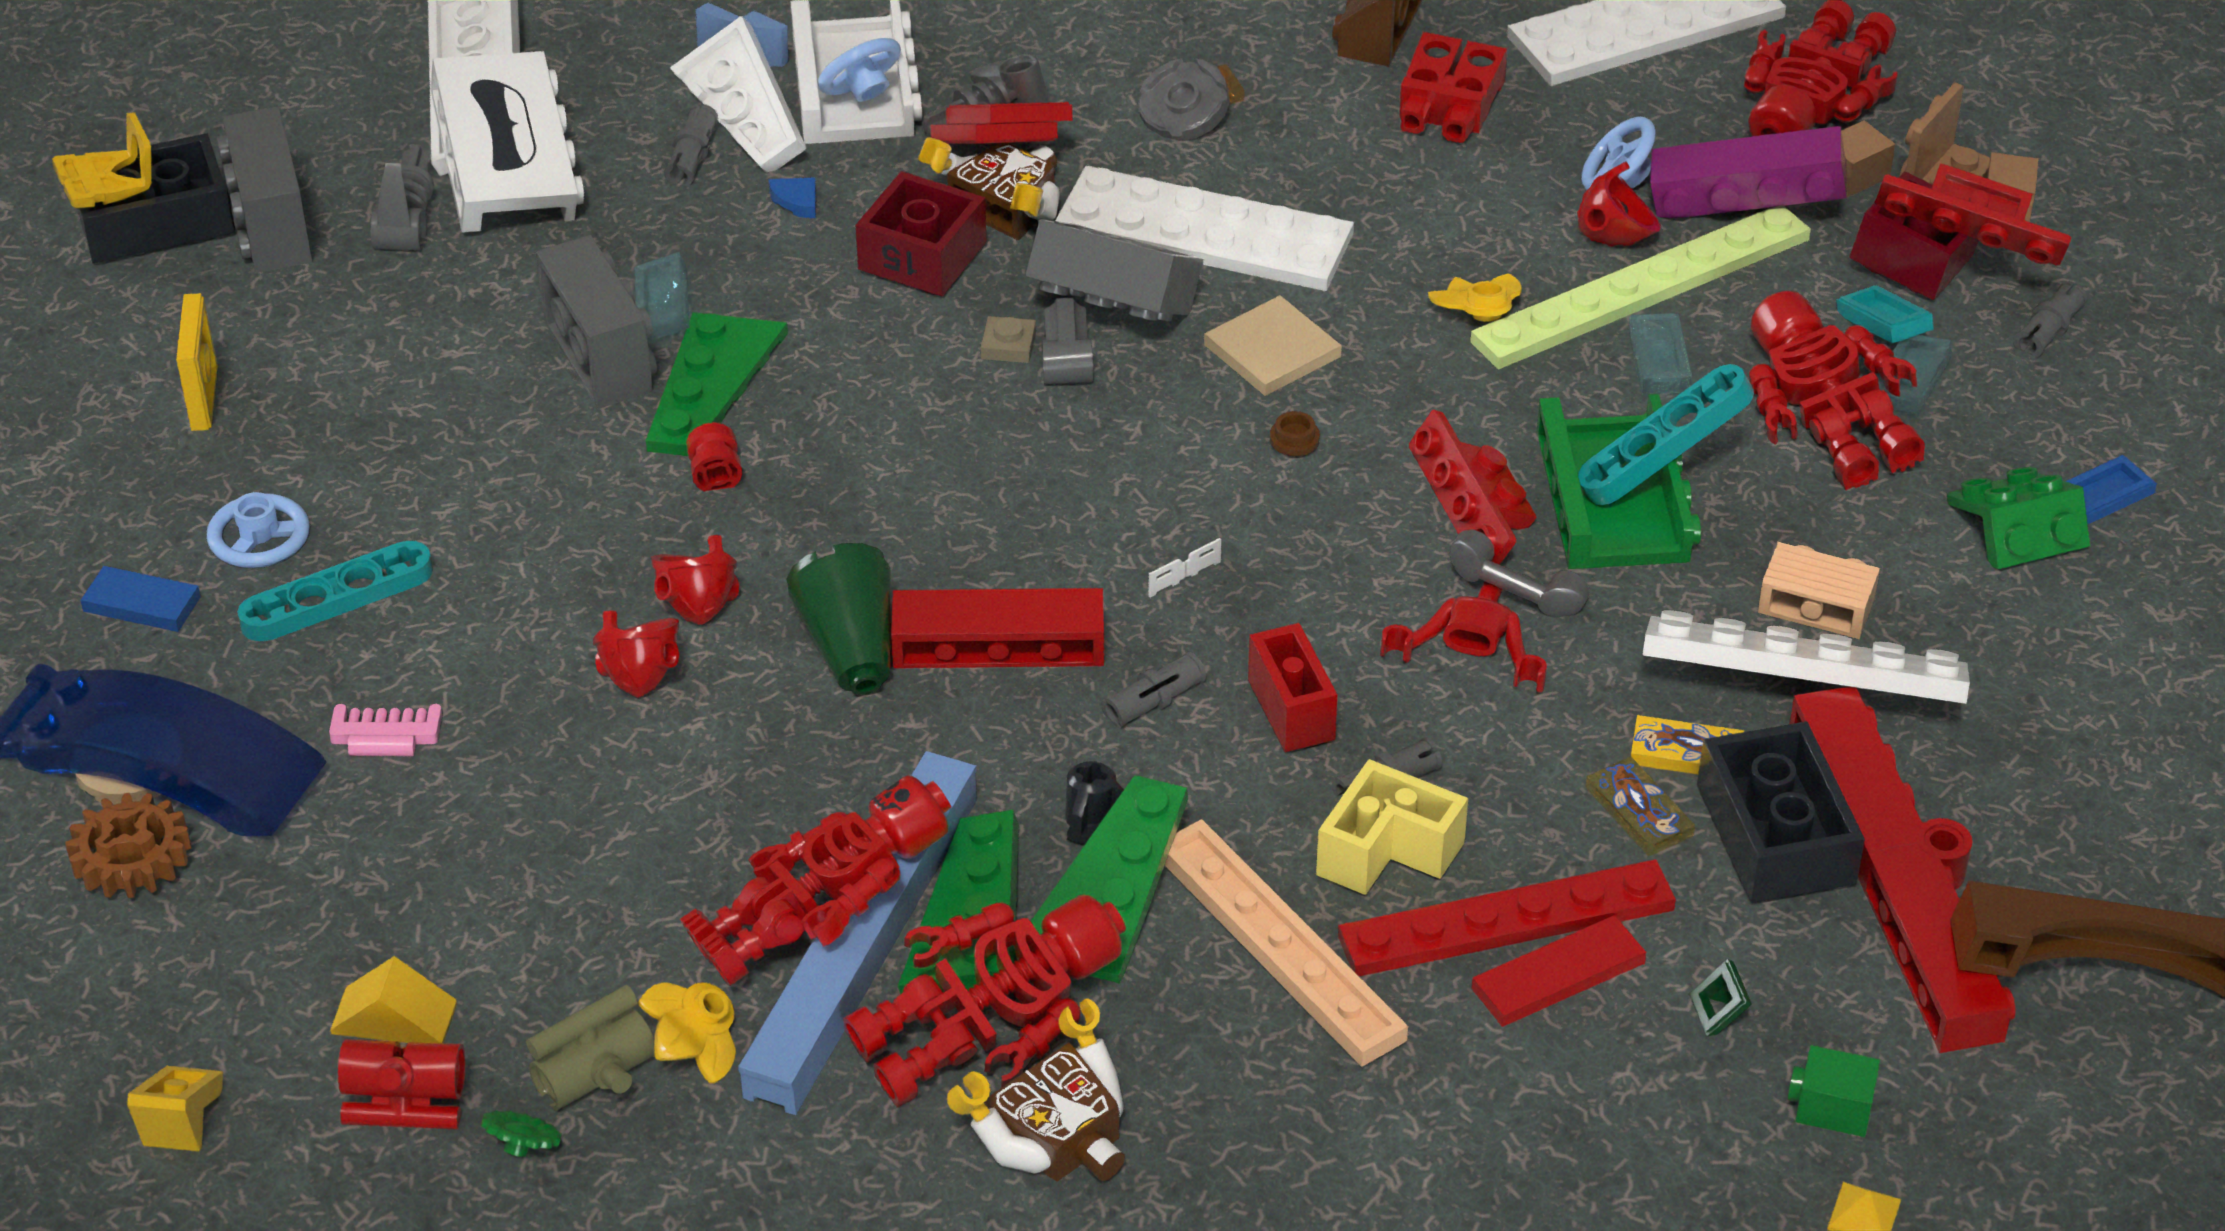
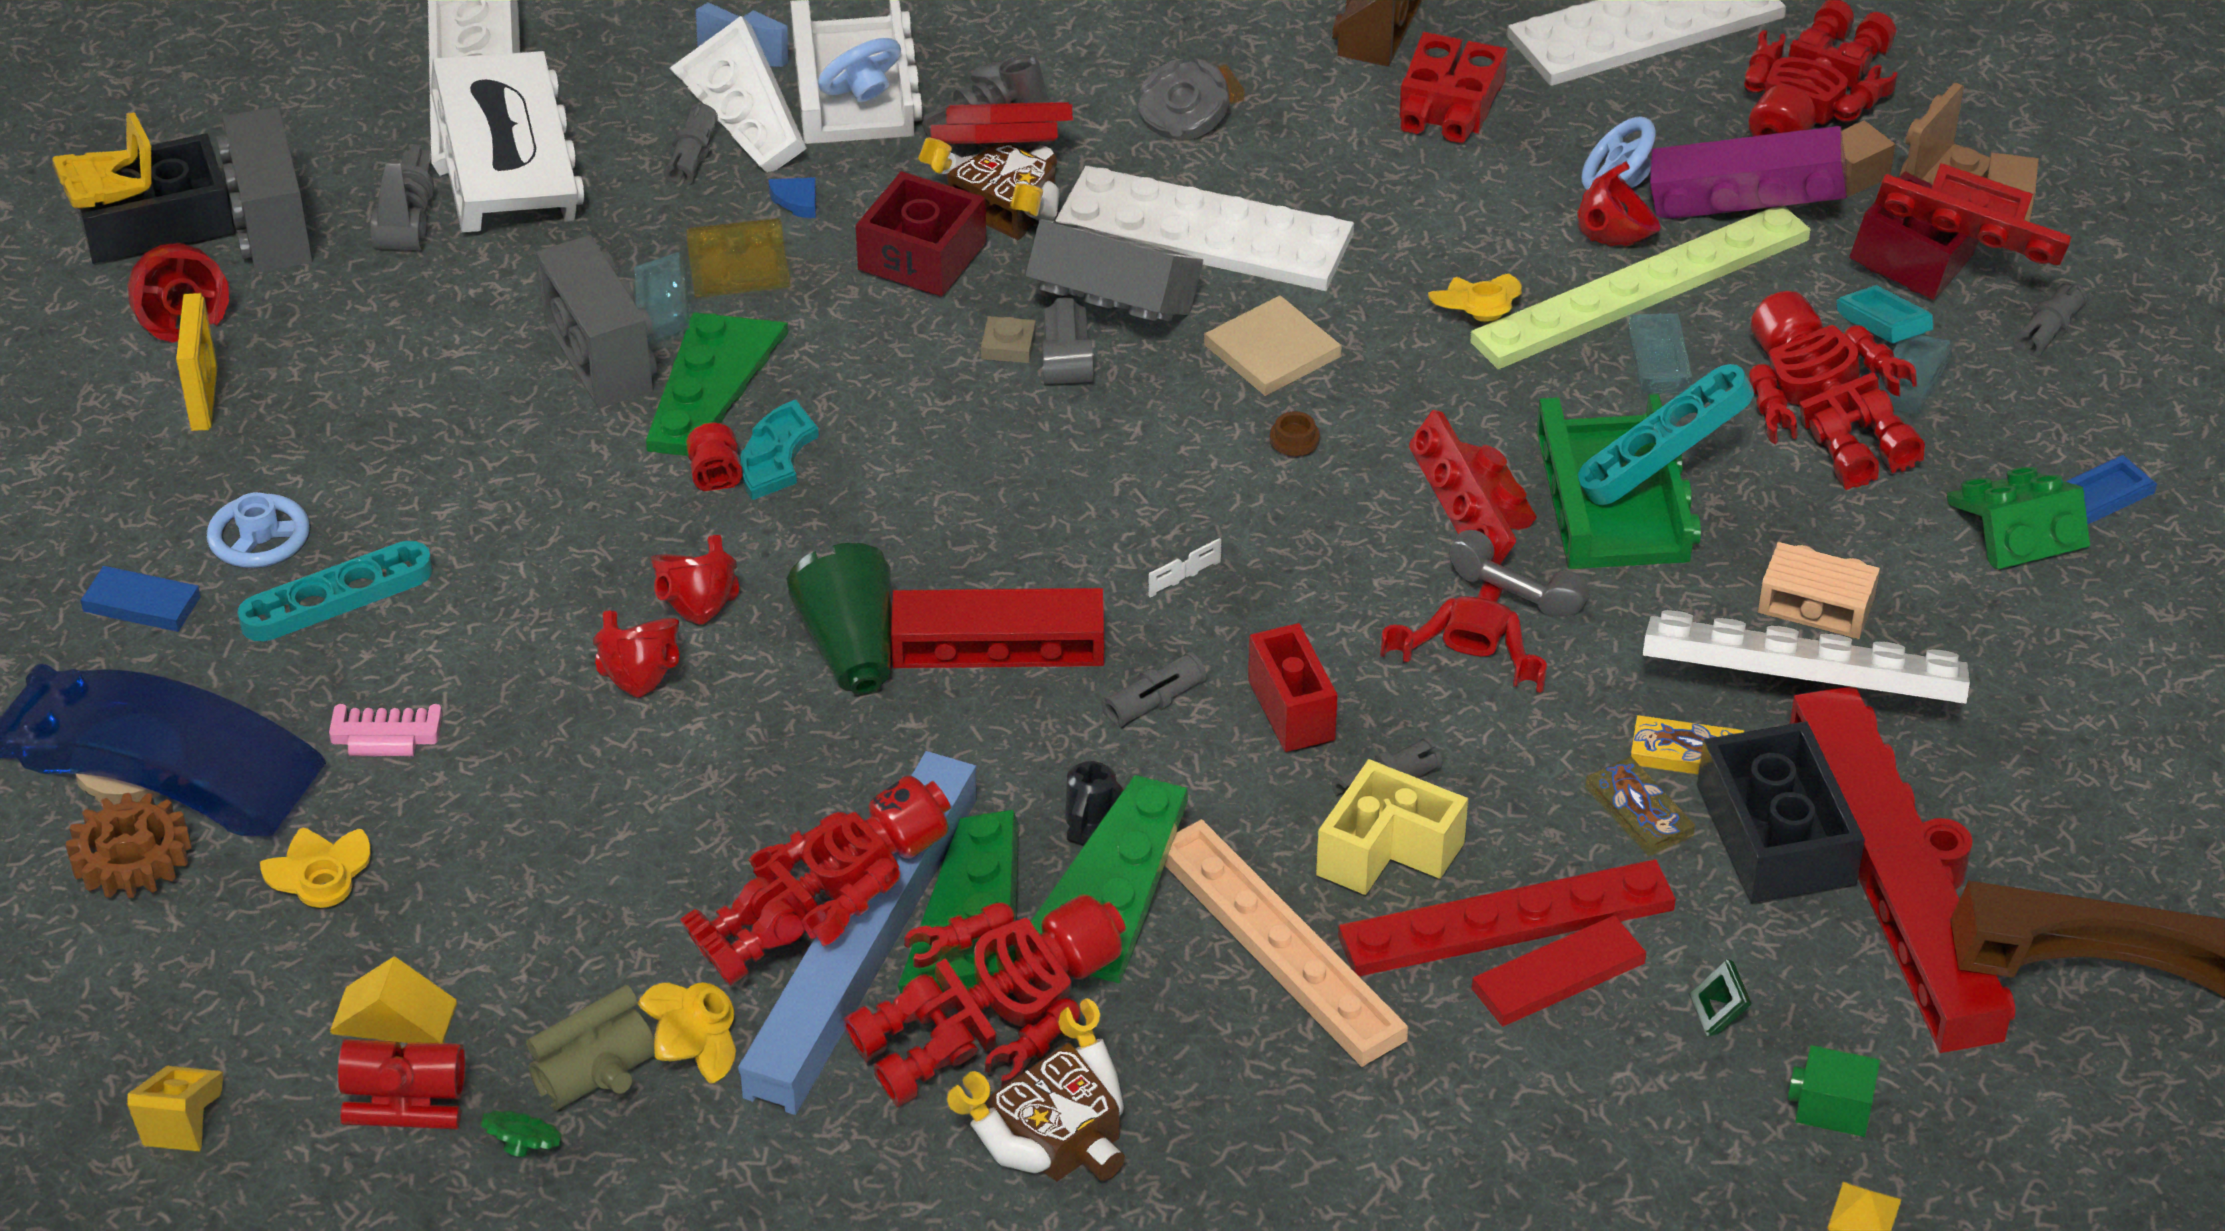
(162, 280): none -> red cylinder
(317, 861): none -> yellow plate
(737, 257): none -> clear yellow bracket
(772, 449): none -> teal tile

